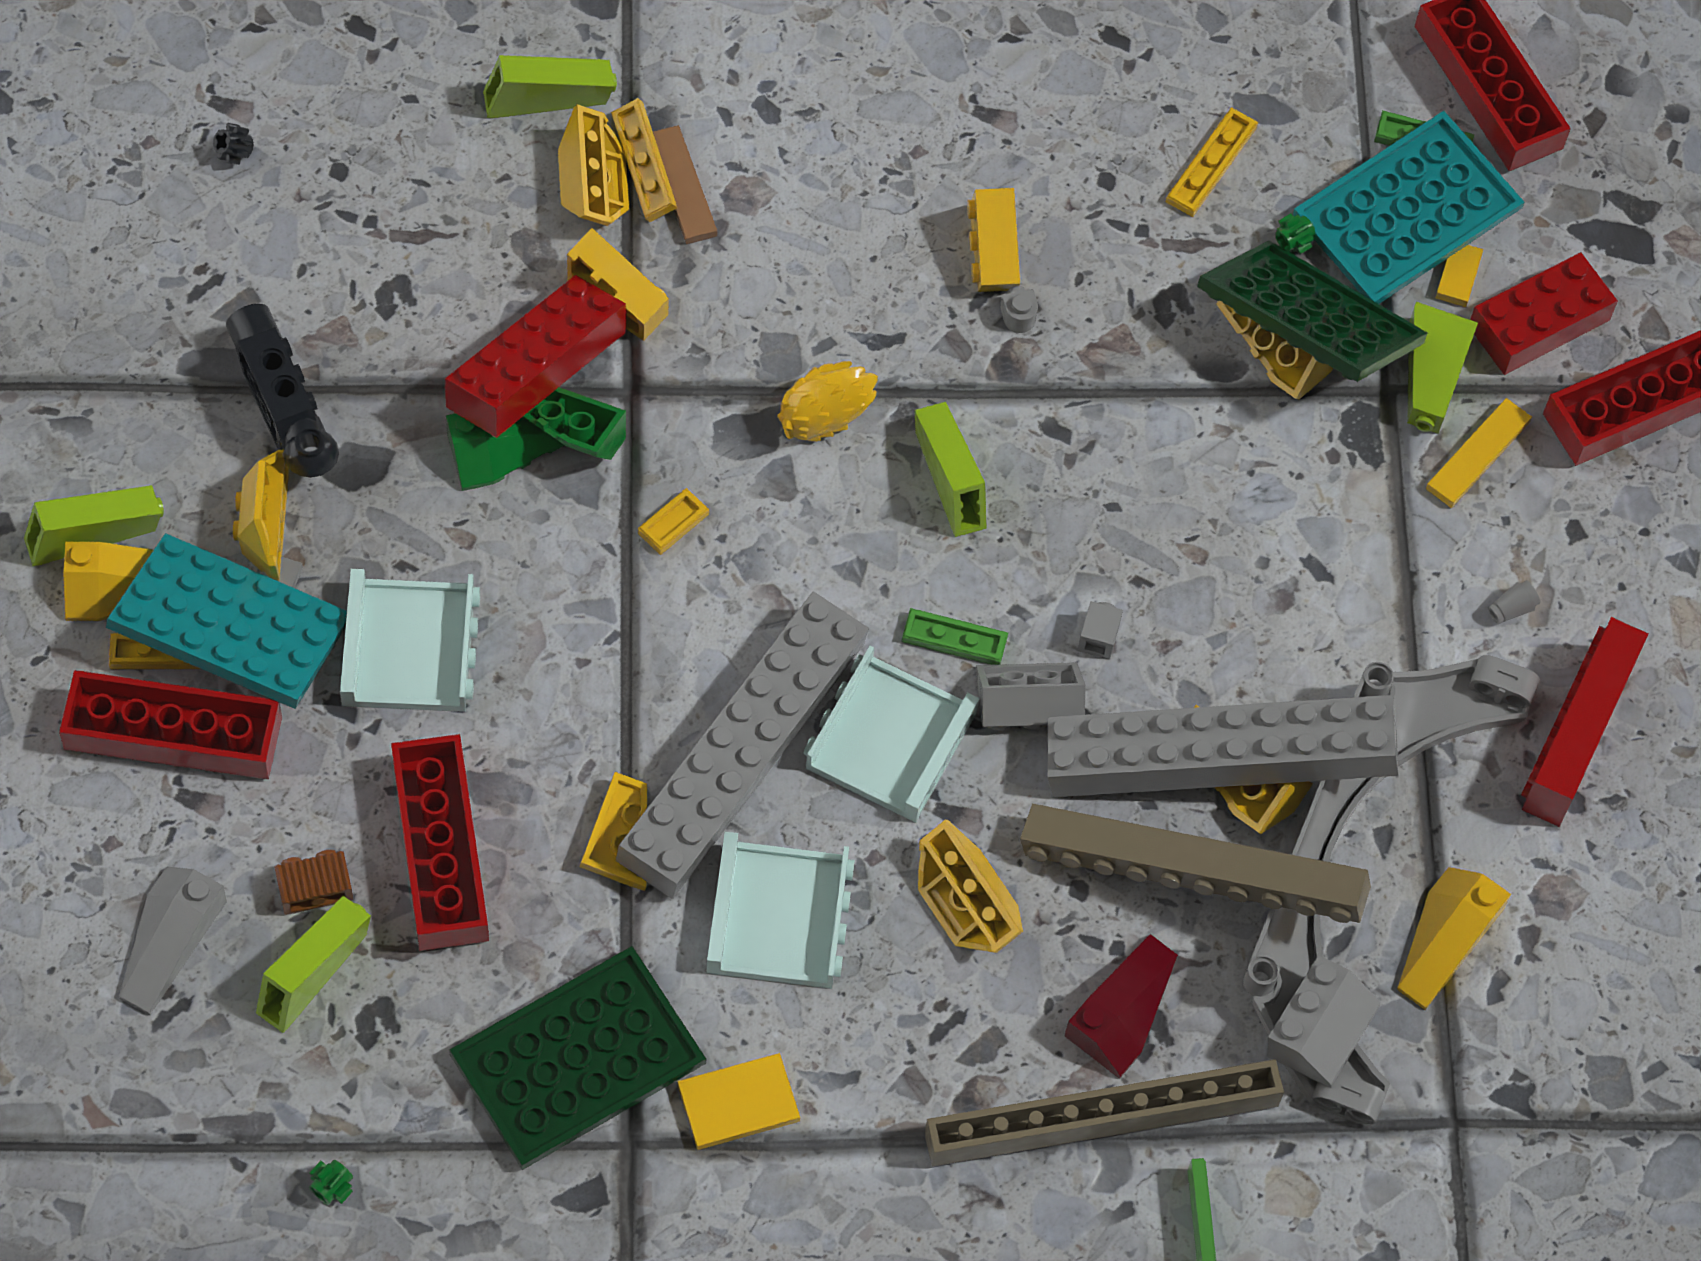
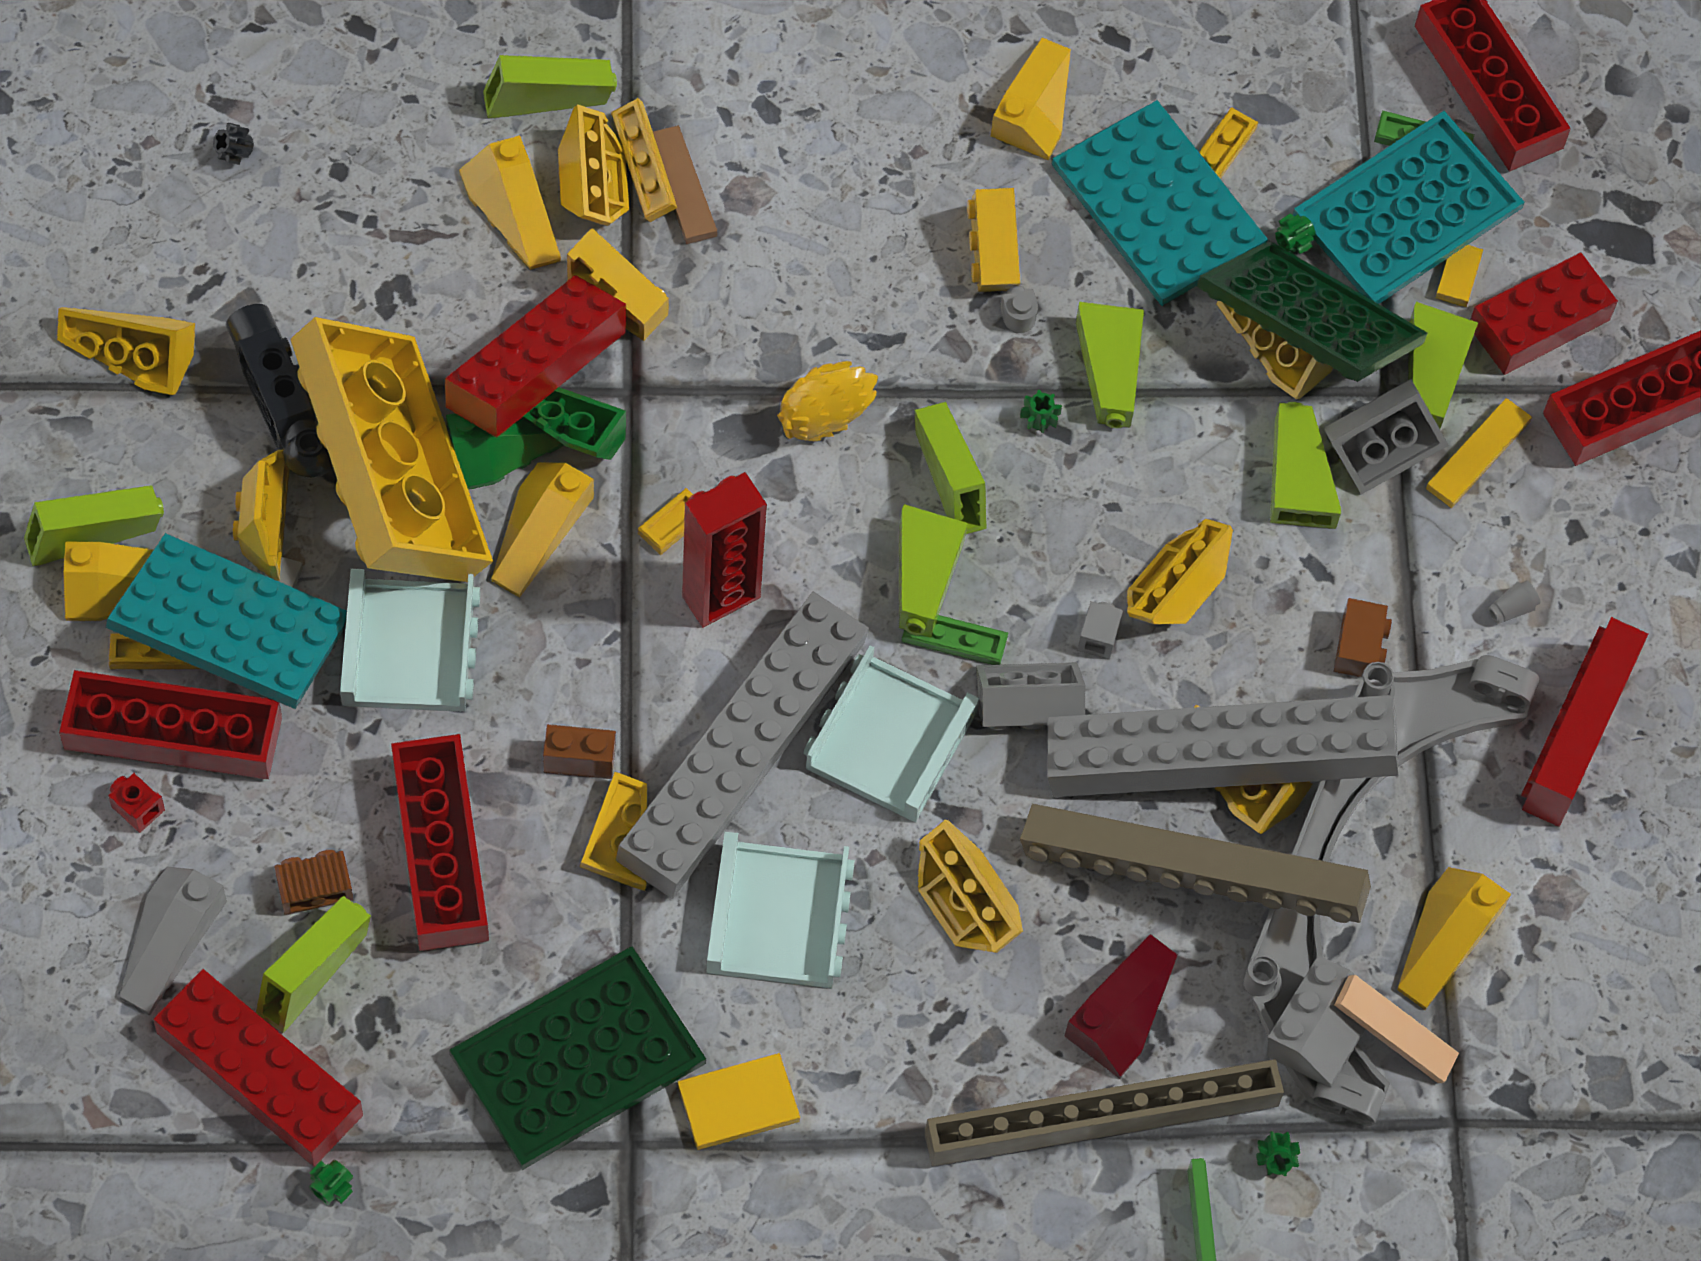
(137, 811): none -> red brick
(141, 347): none -> yellow wedge
(258, 1067): none -> red brick
(390, 451): none -> yellow plate
(508, 194): none -> yellow wedge
(541, 517): none -> yellow wedge
(579, 751): none -> dark orange brick
(723, 548): none -> red brick
(927, 561): none -> lime slope
(1035, 102): none -> yellow wedge
(1040, 411): none -> green gear
(1111, 359): none -> lime slope
(1158, 201): none -> teal plate
(1181, 575): none -> yellow wedge
(1278, 1153): none -> green gear
(1301, 474): none -> lime slope
(1361, 636): none -> dark orange brick
(1386, 436): none -> light grey slope
(1396, 1029): none -> light nougat tile

